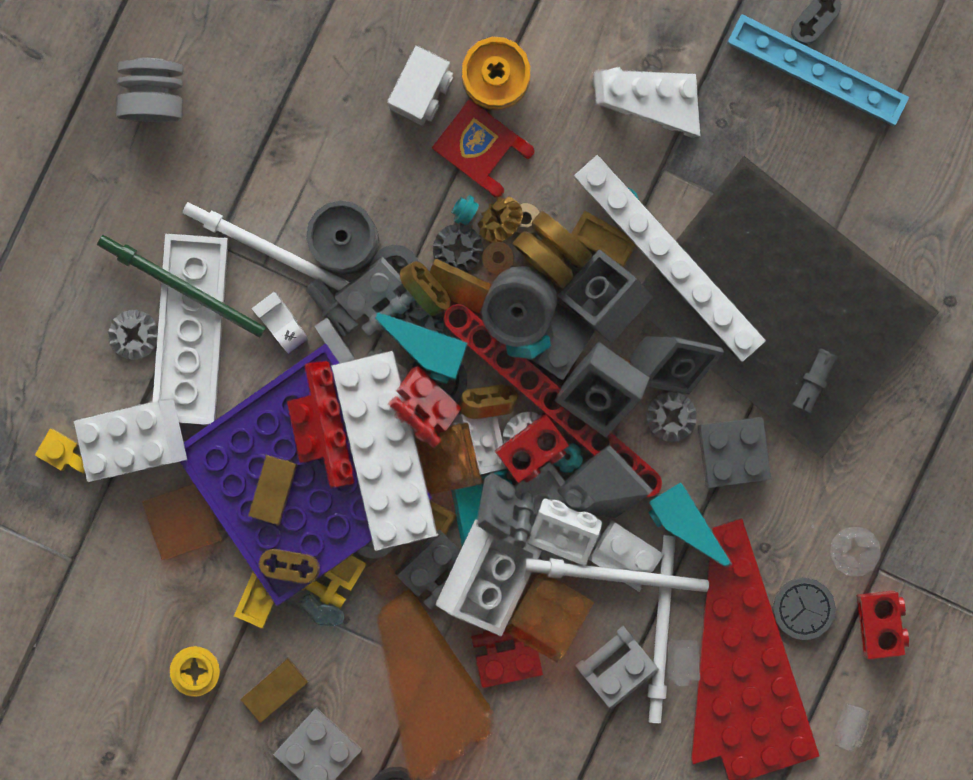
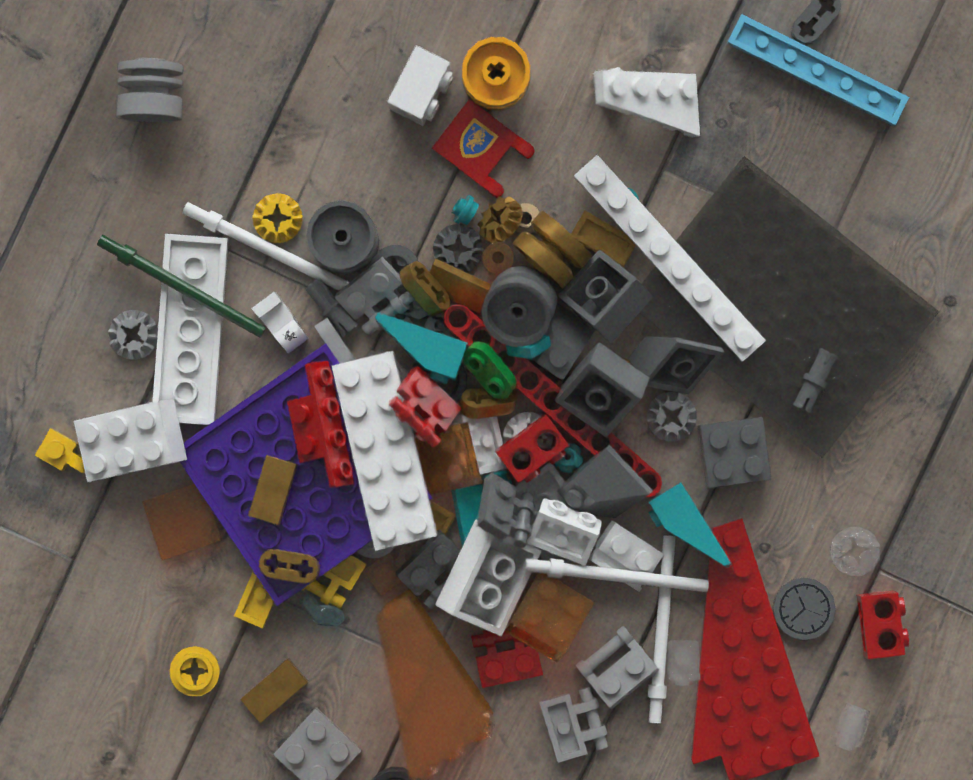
(288, 207): none -> yellow gear
(489, 370): none -> green plate
(564, 727): none -> light grey plate

